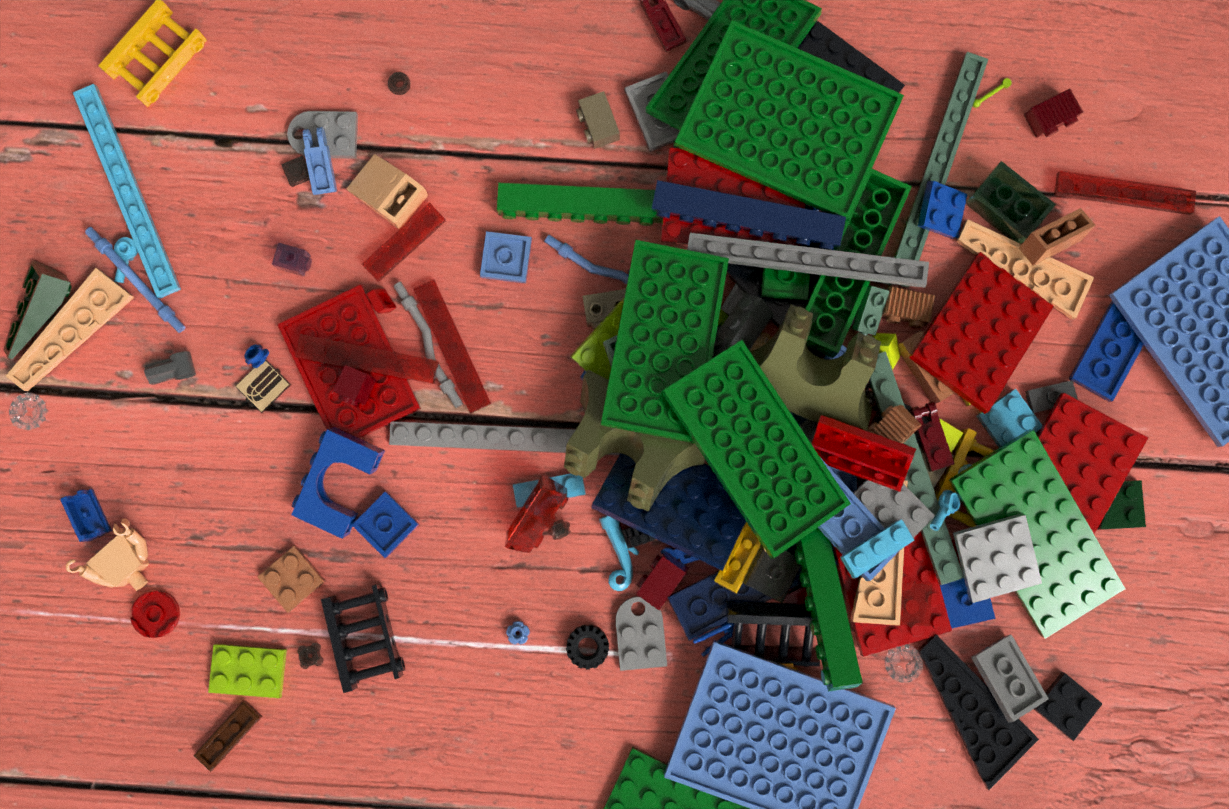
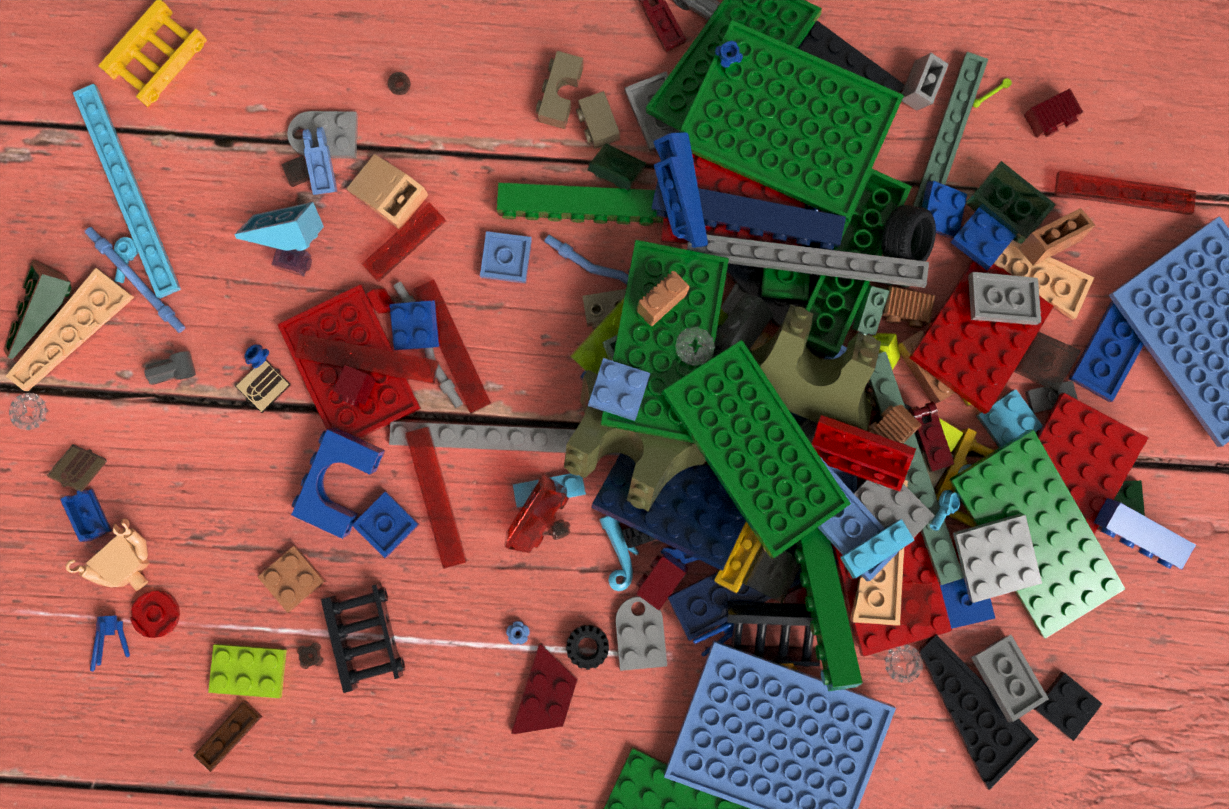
(76, 468): none -> clear smoke piece
(106, 626): none -> blue plant
(283, 228): none -> medium azure slope
(414, 325): none -> blue plate
(436, 497): none -> clear red plate
(545, 694): none -> dark red wing
(564, 70): none -> dark tan arch
(616, 166): none -> clear green plate
(619, 389): none -> medium blue plate
(662, 298): none -> nougat brick
(680, 188): none -> blue wedge
(686, 352): none -> clear gear
(729, 47): none -> blue plate
(909, 233): none -> black tyre
(924, 81): none -> light grey brick
(983, 238): none -> blue plate
(1004, 298): none -> light grey plate
(1047, 361): none -> clear smoke plate
(1144, 533): none -> brick

